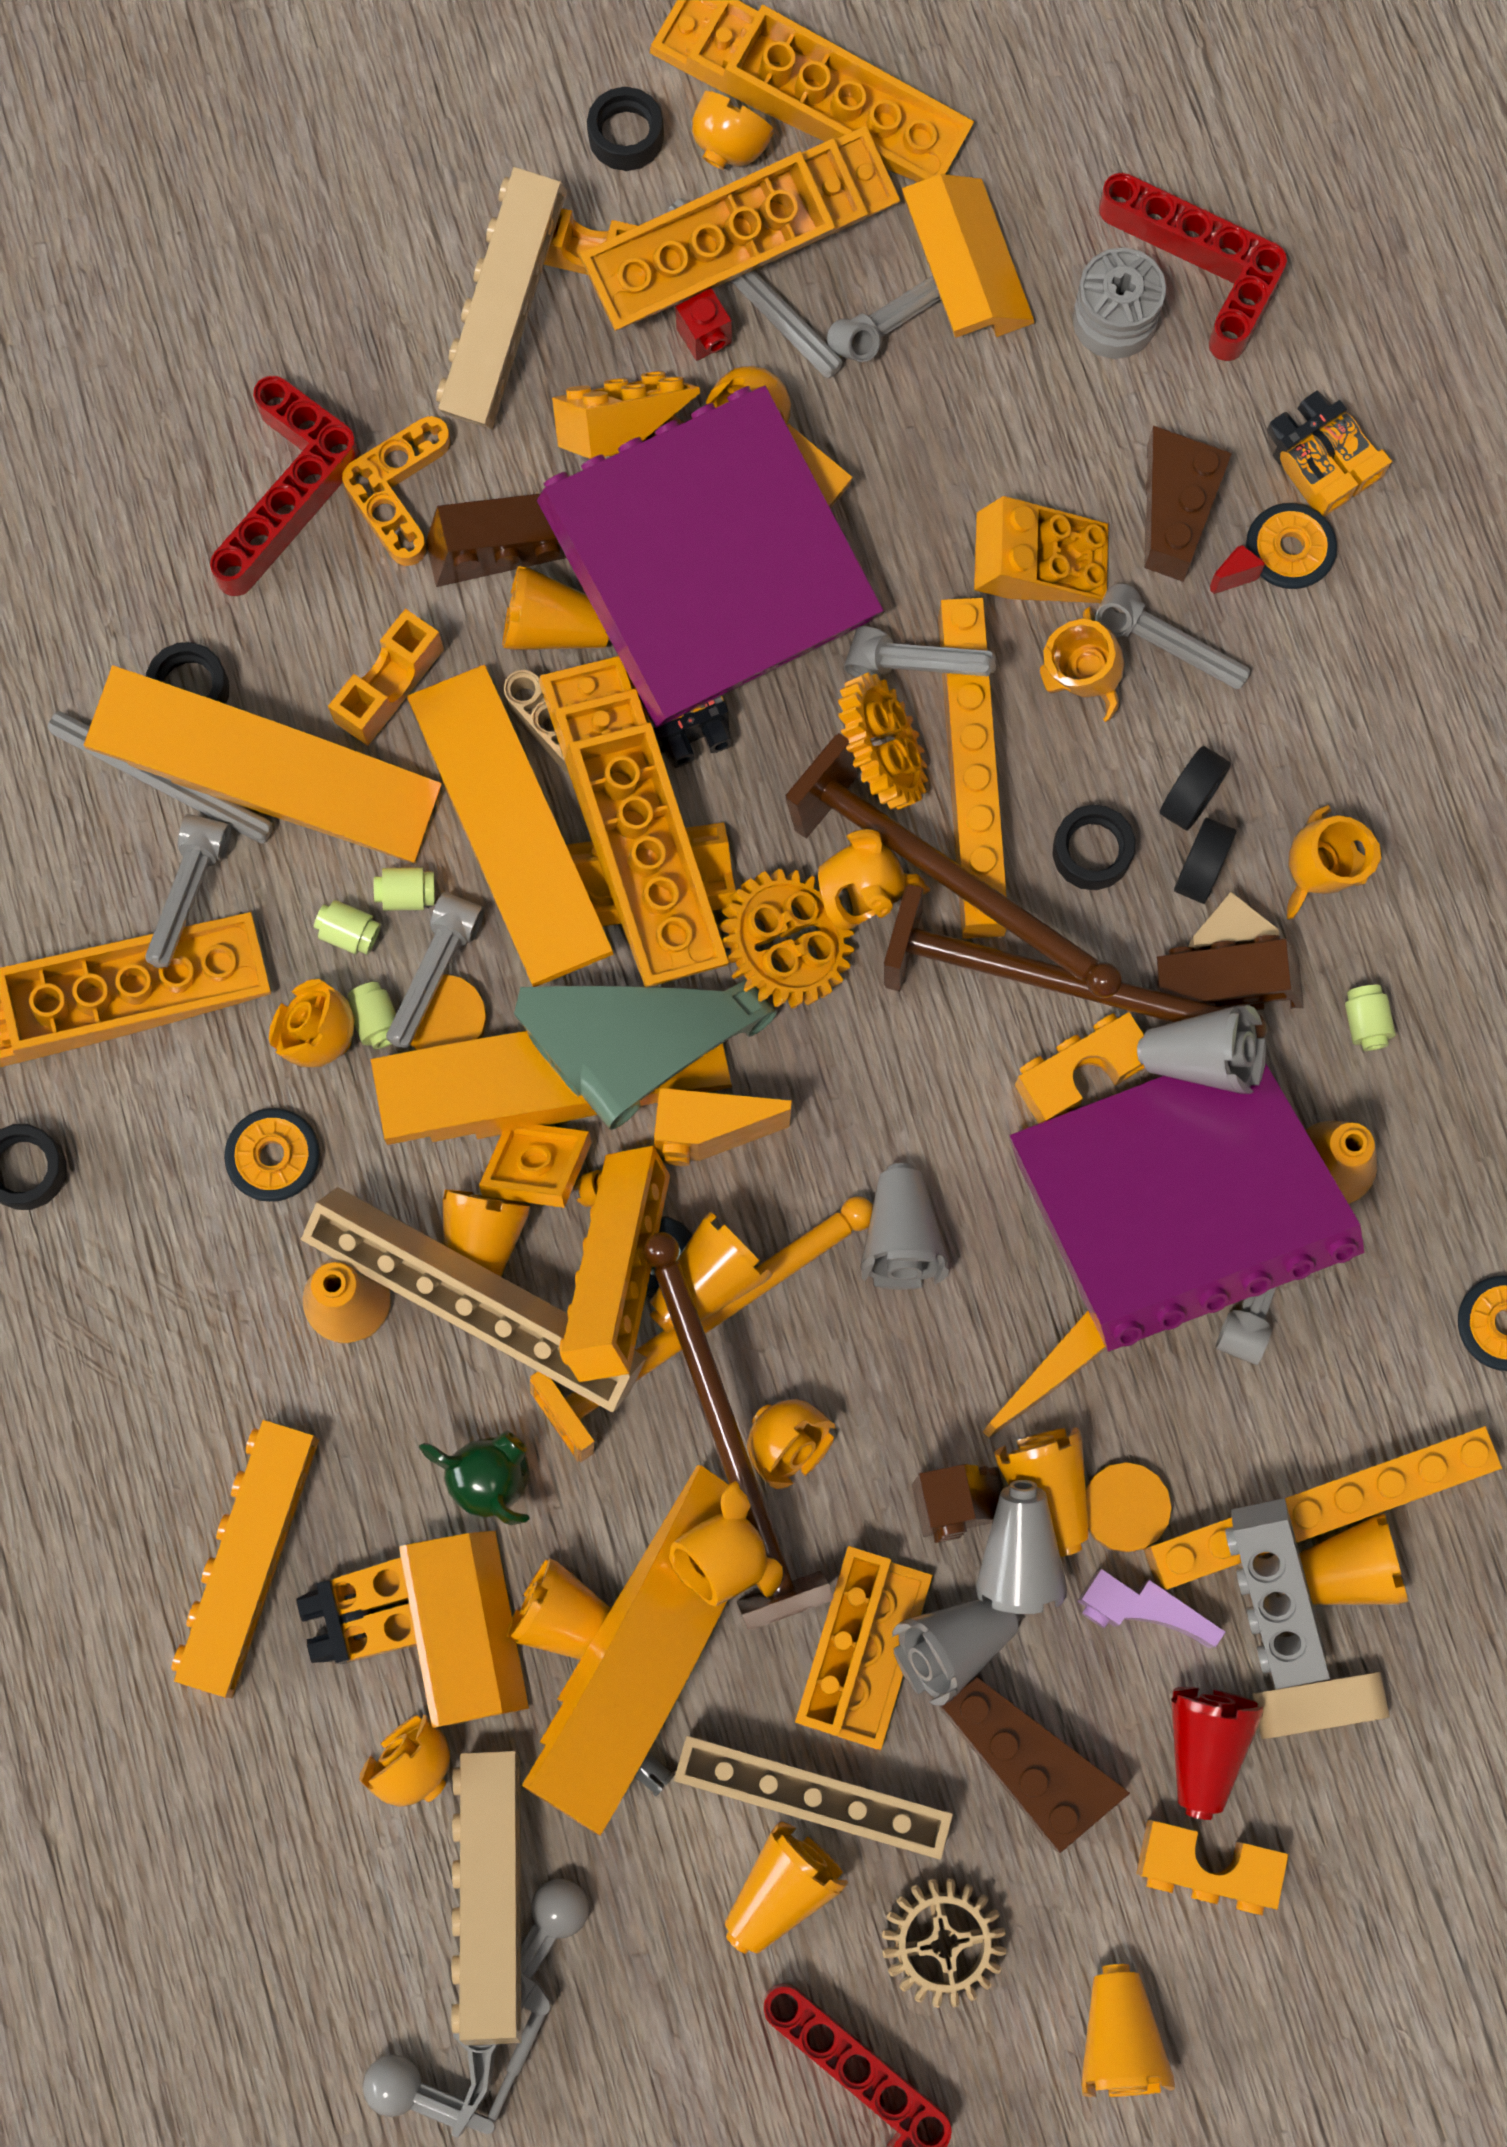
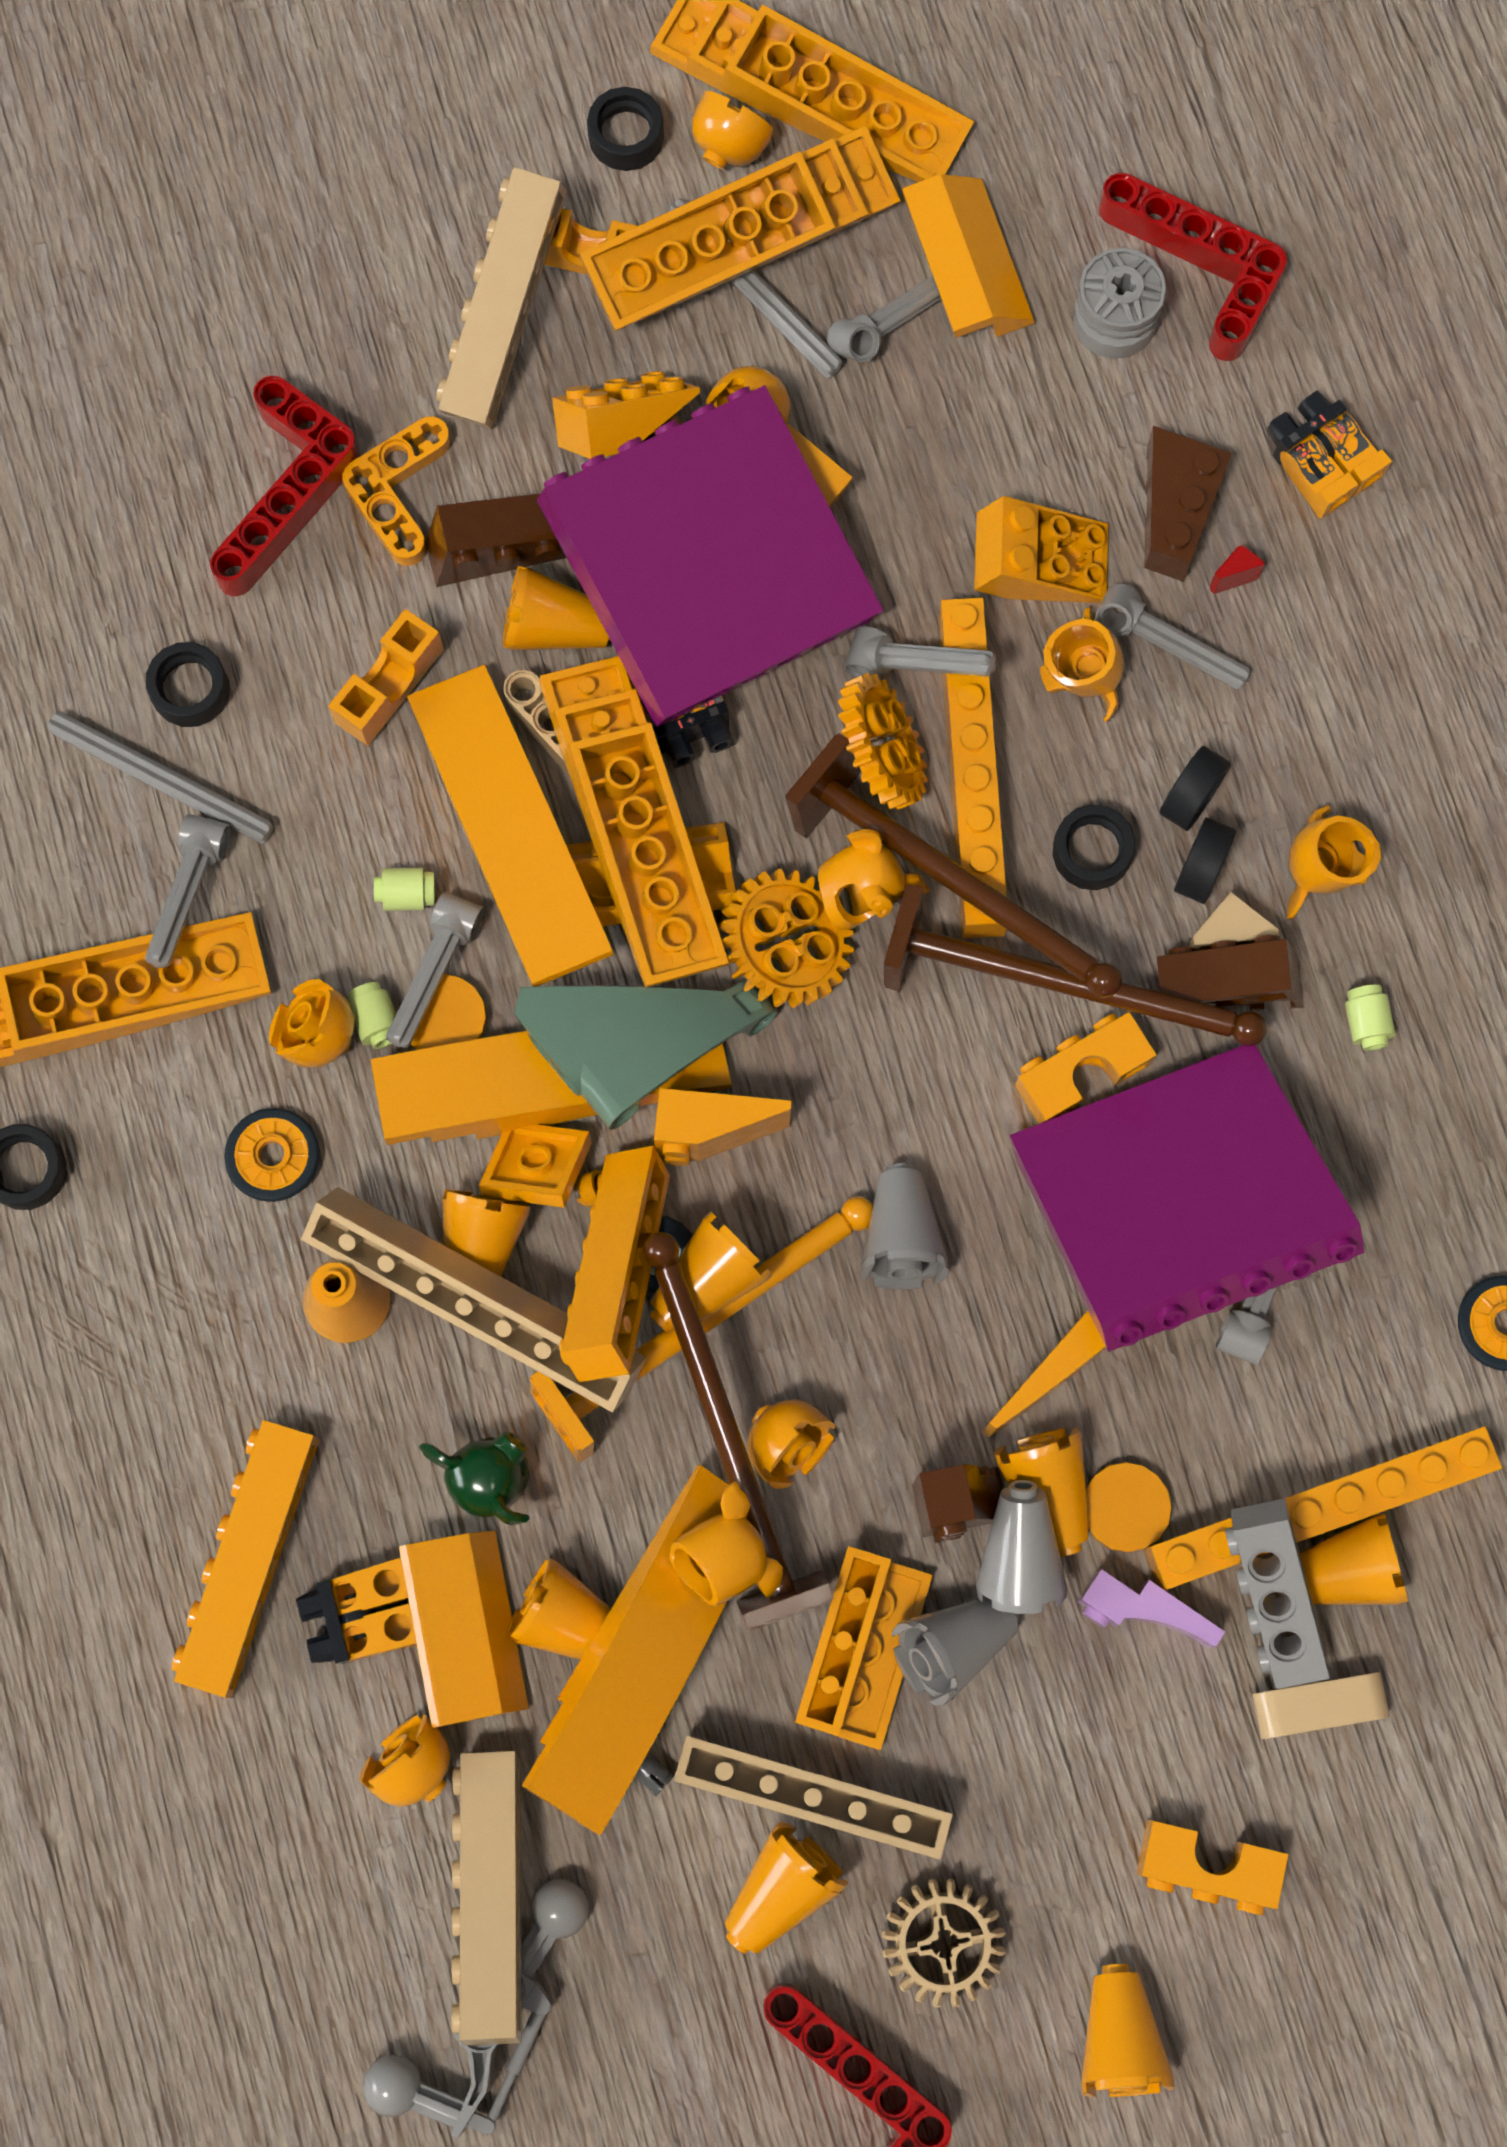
(261, 764): light orange slope -> none
(347, 927): yellowish green brick -> none
(703, 324): red brick -> none
(1039, 1771): reddish brown wedge -> none
(1208, 1049): light grey cone -> none
(1210, 1746): red cone -> none
(1301, 523): wheel -> none
(1348, 1154): light orange cone -> none

